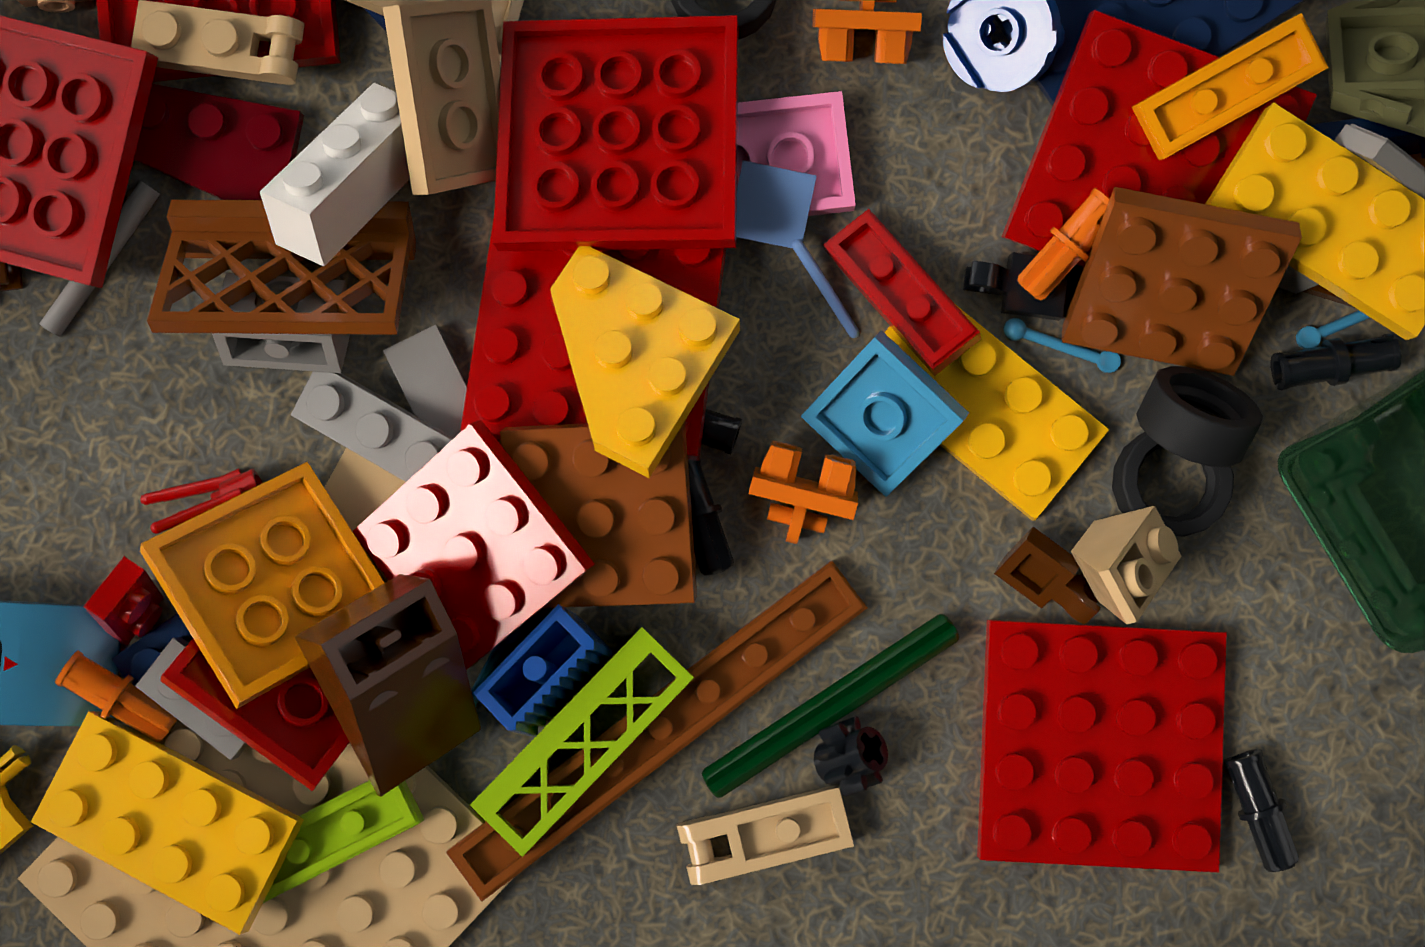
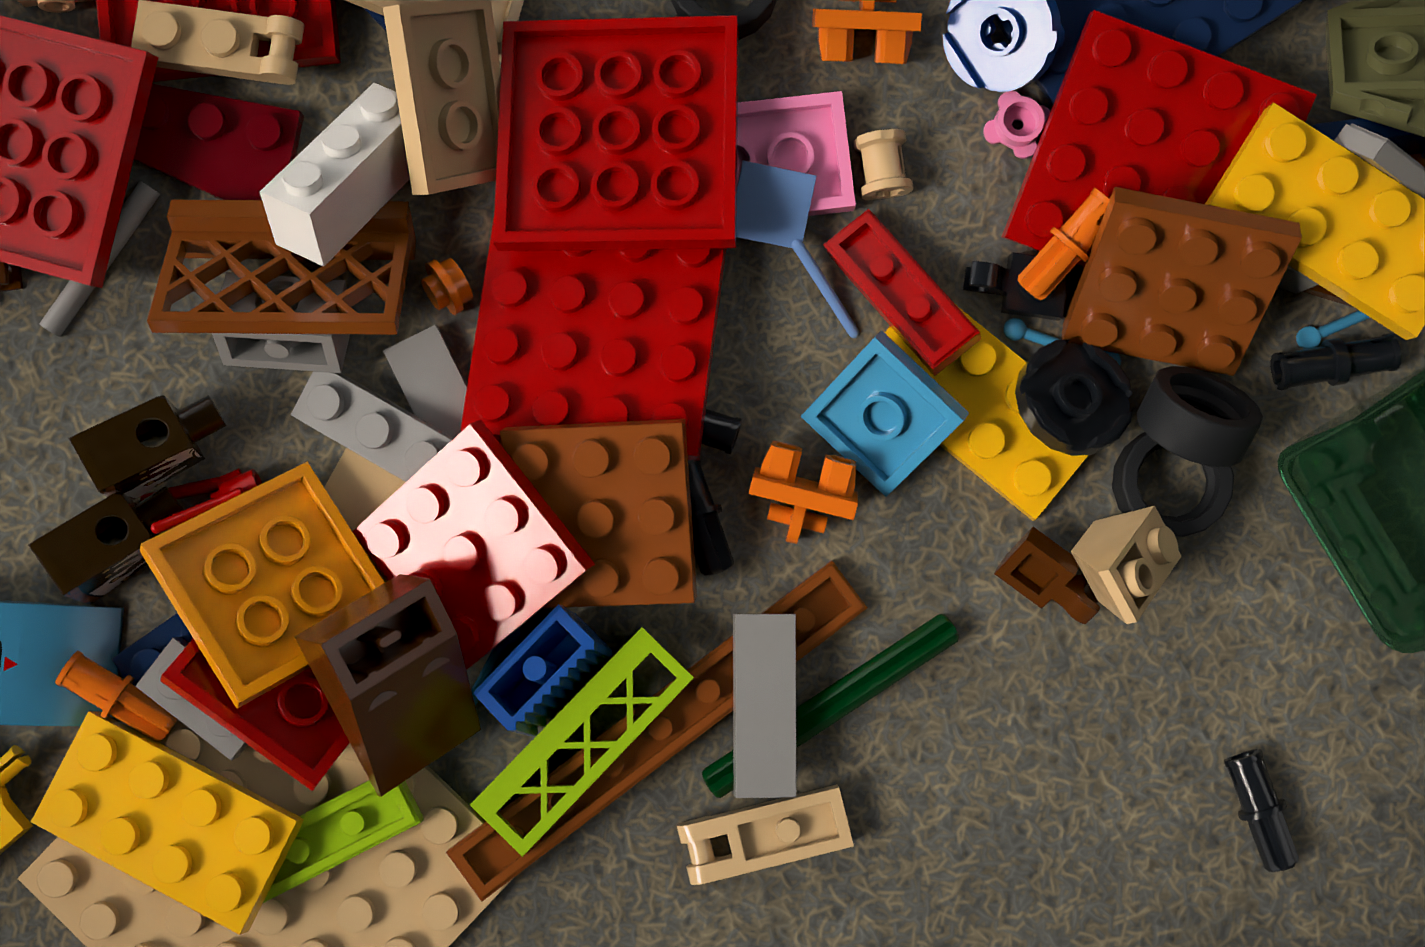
(84, 565): none -> dark brown torso
(121, 463): none -> dark brown torso
(126, 602): red plate -> none
(446, 285): none -> orange plate
(636, 354): yellow plate -> none
(764, 705): none -> light grey tile
(850, 756): black gear -> none
(883, 164): none -> tan bush
(1017, 107): none -> bright pink plate
(1074, 397): none -> black tile
(1102, 746): red plate -> none
(1230, 86): light orange tile -> none

